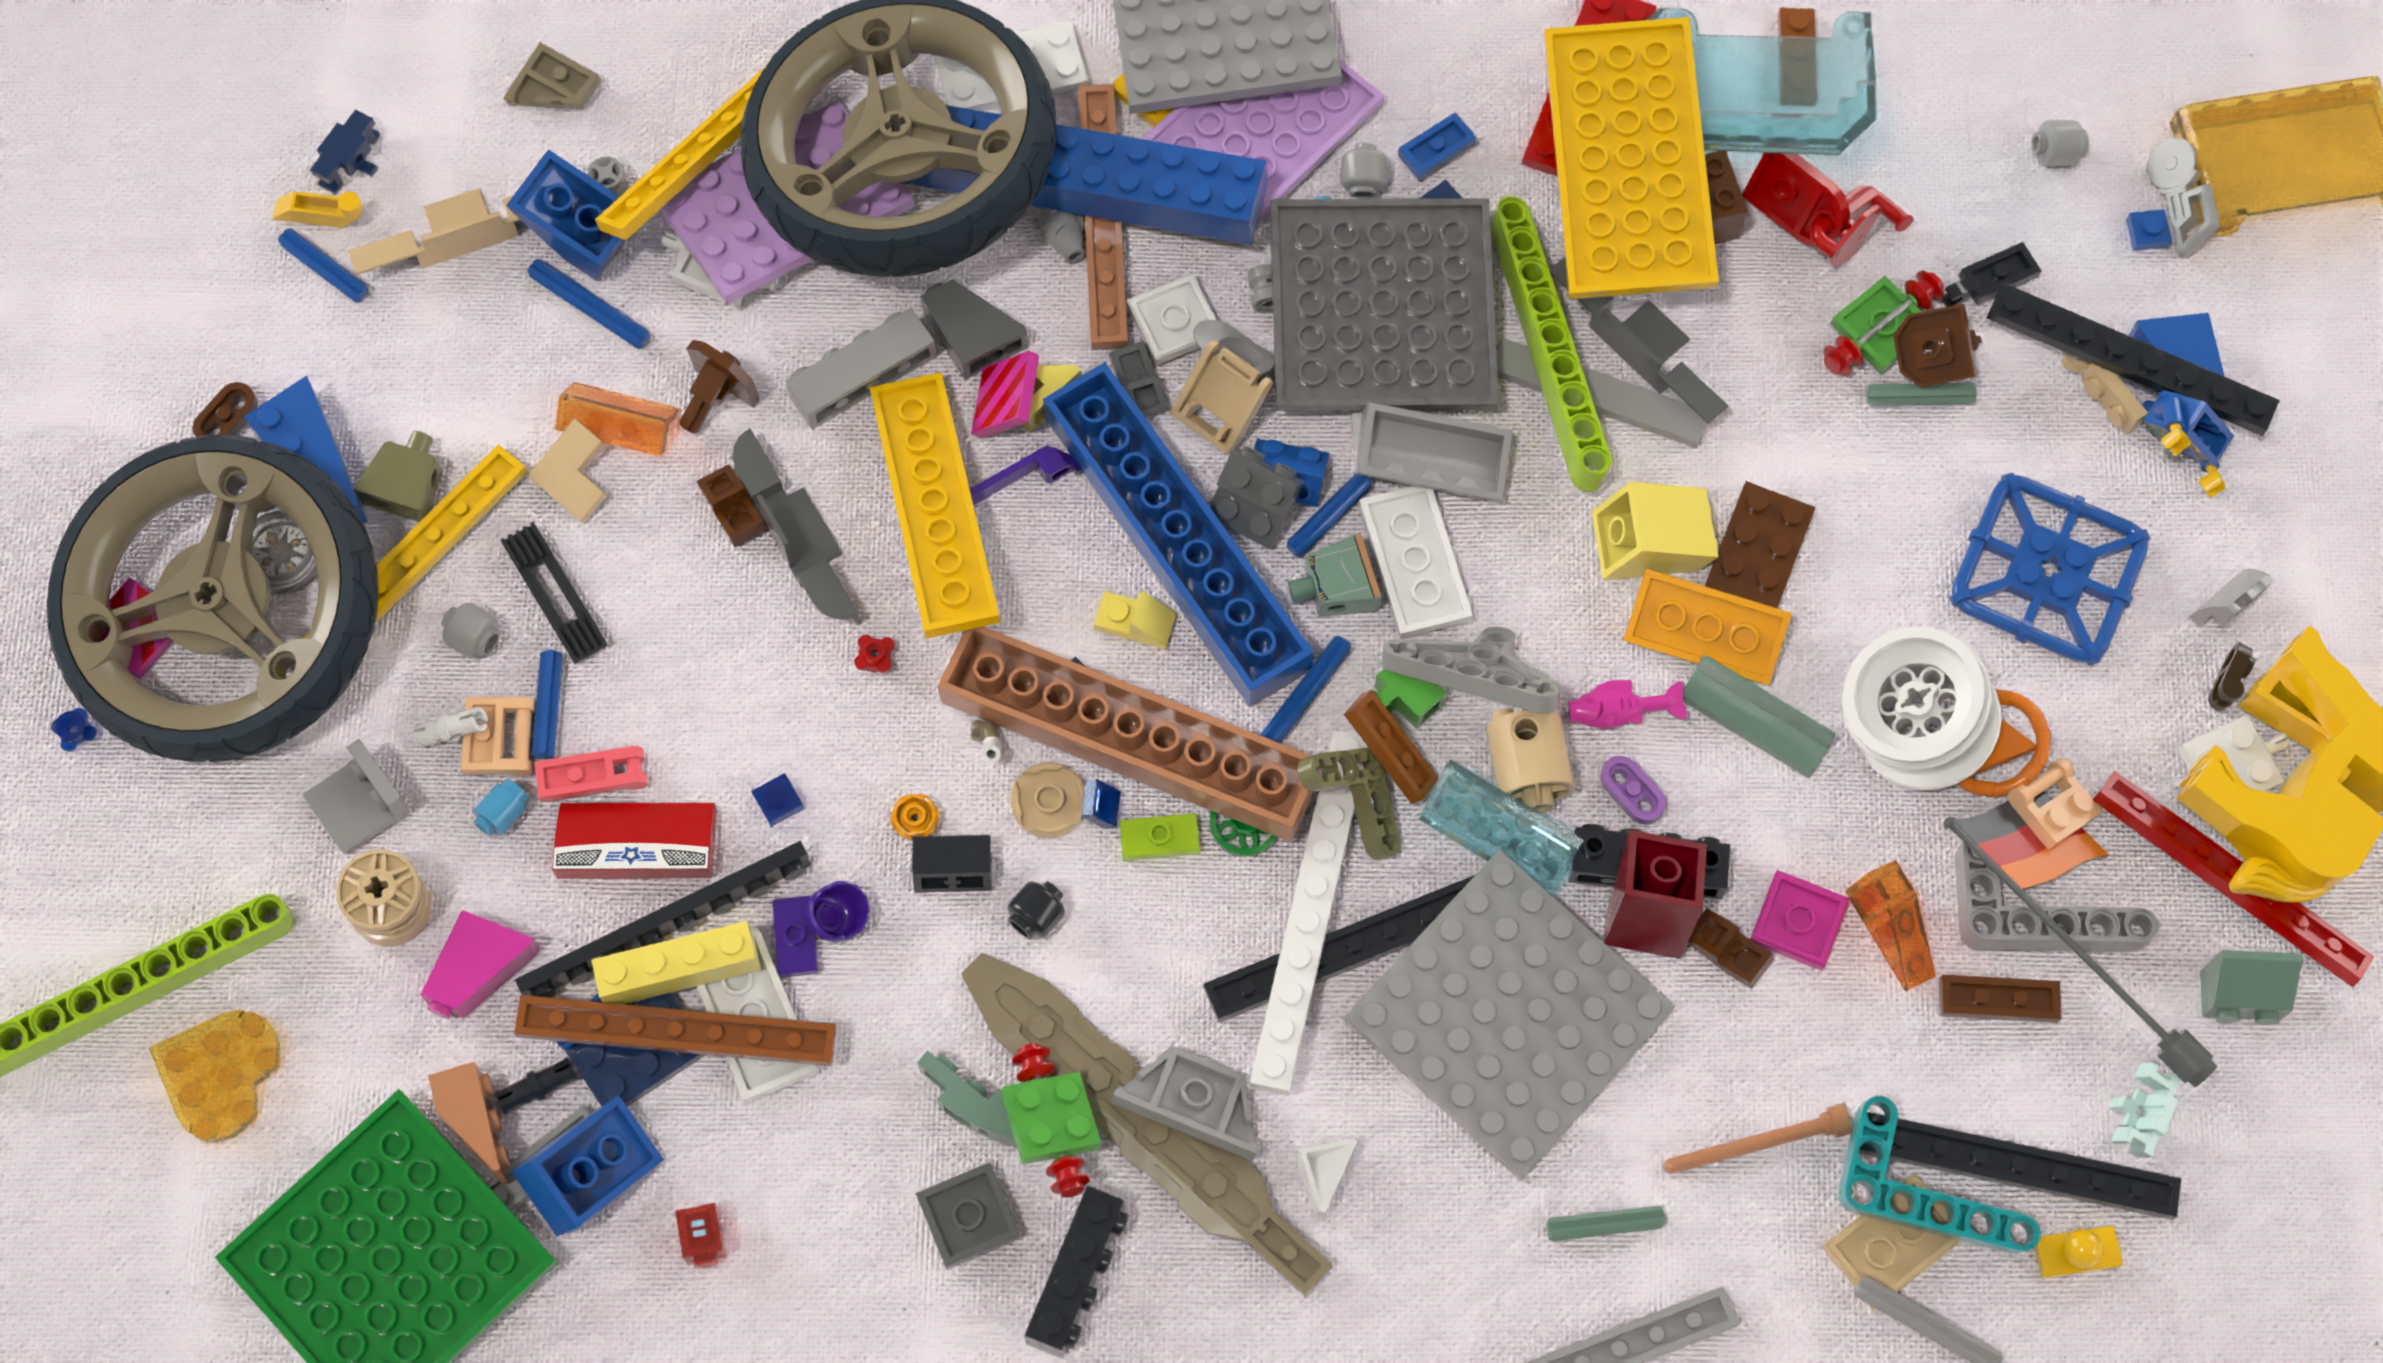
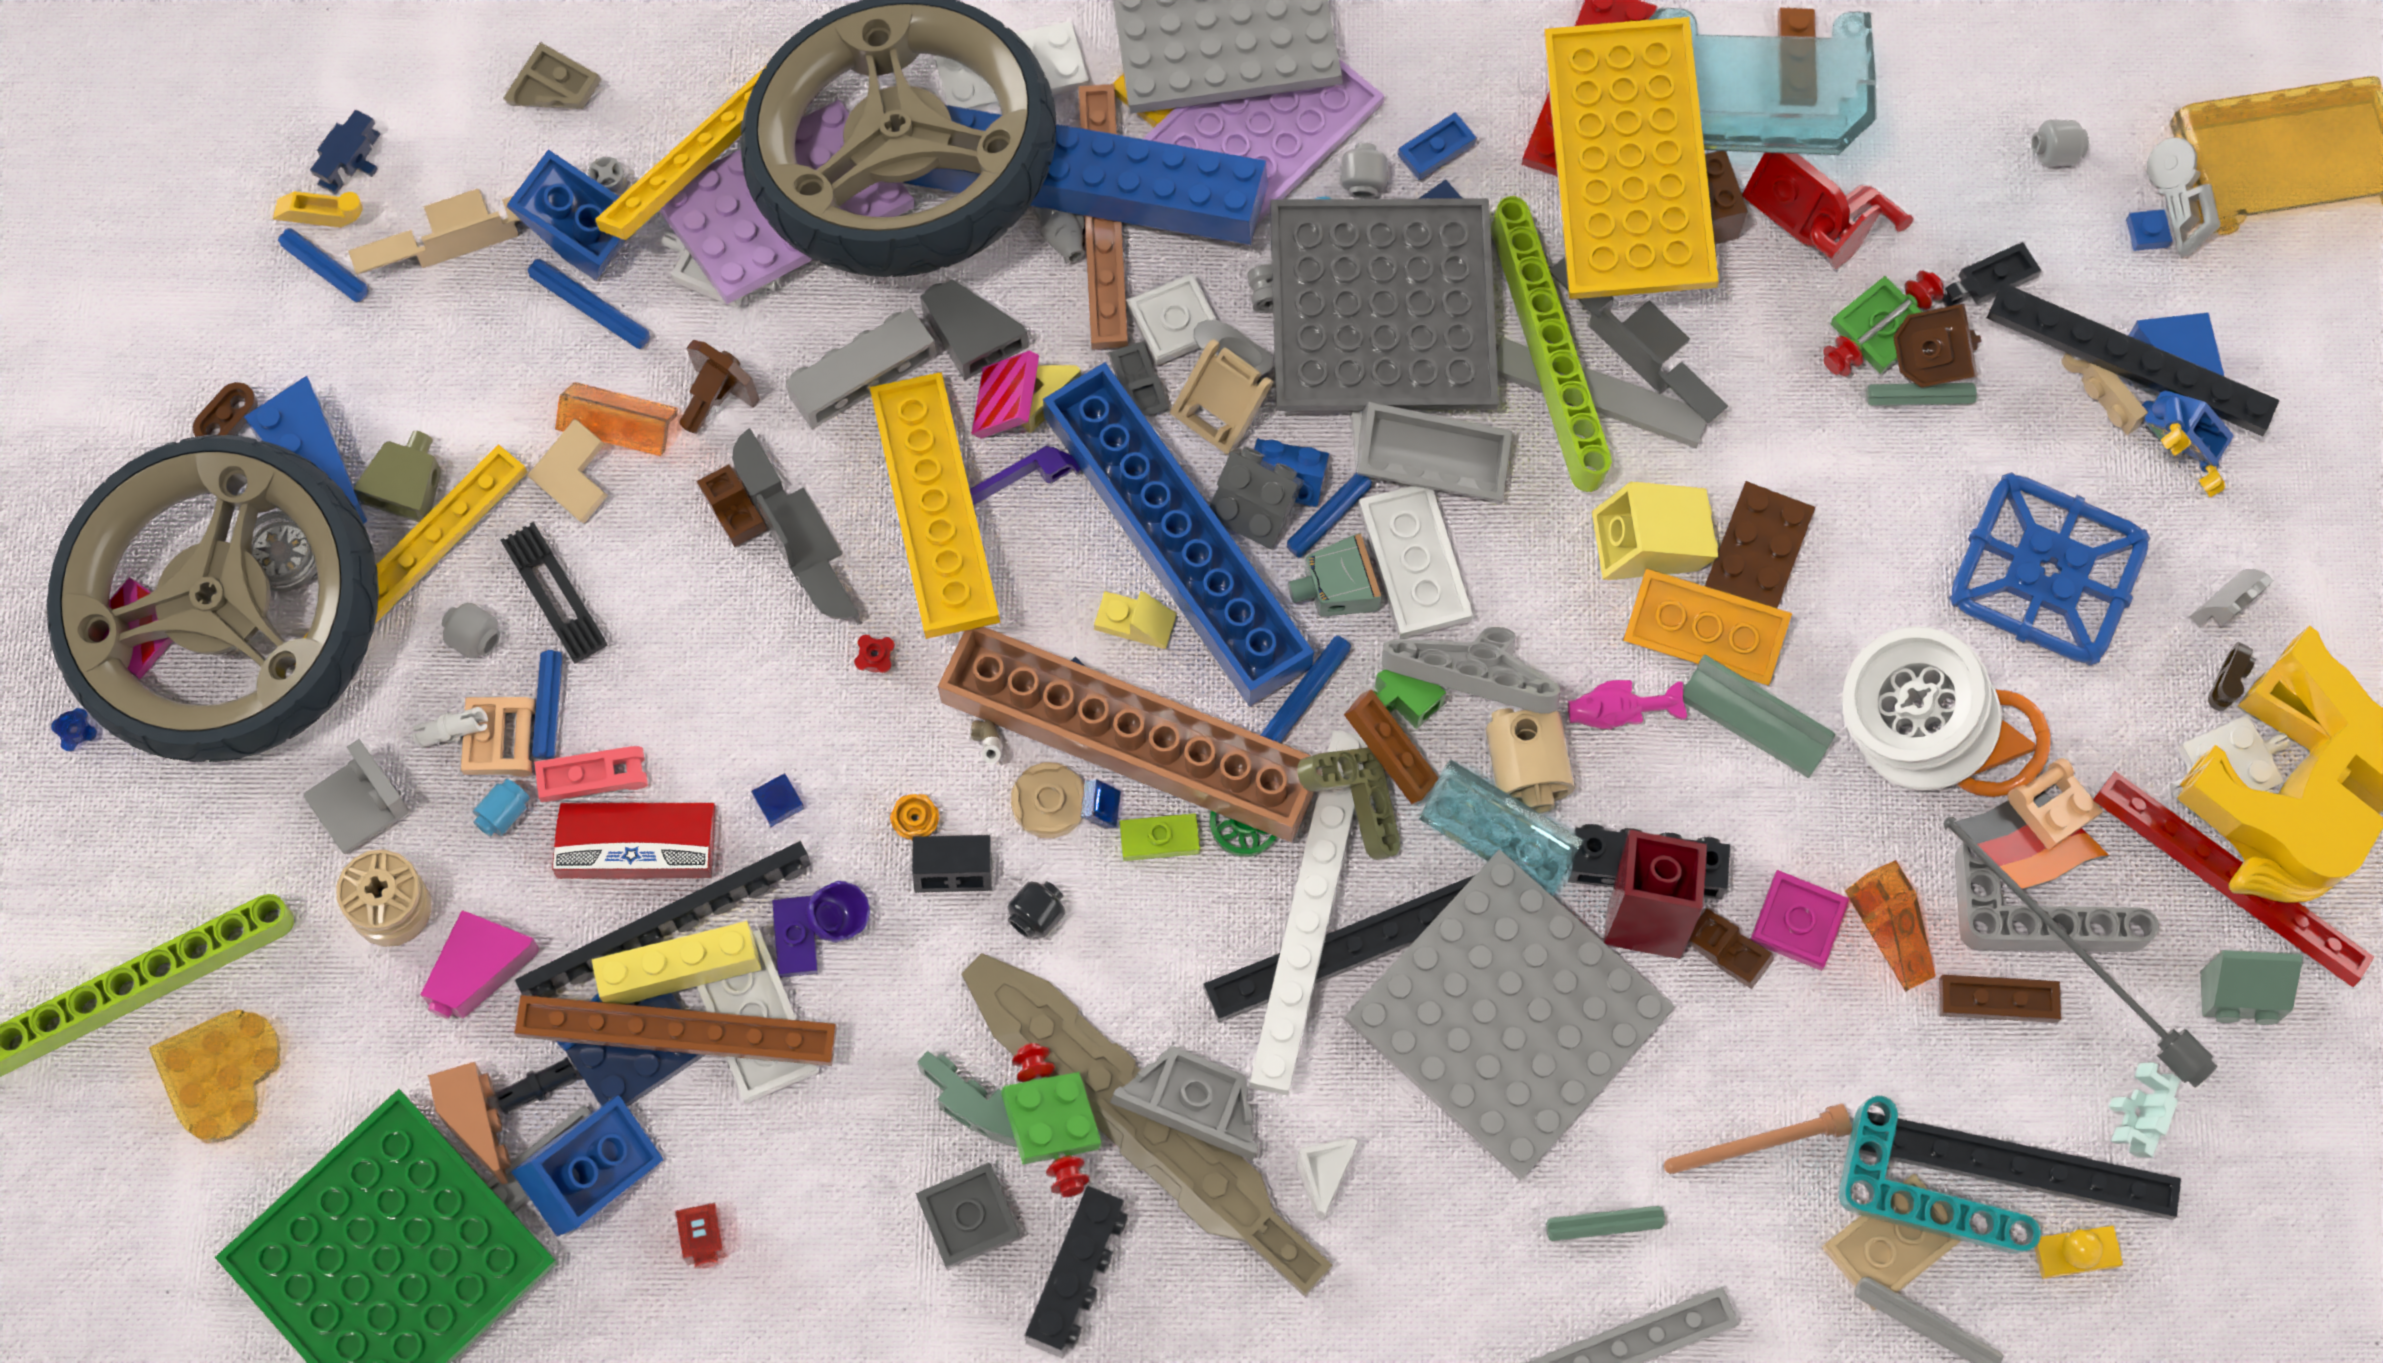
(1635, 790): medium lavender plate -> none

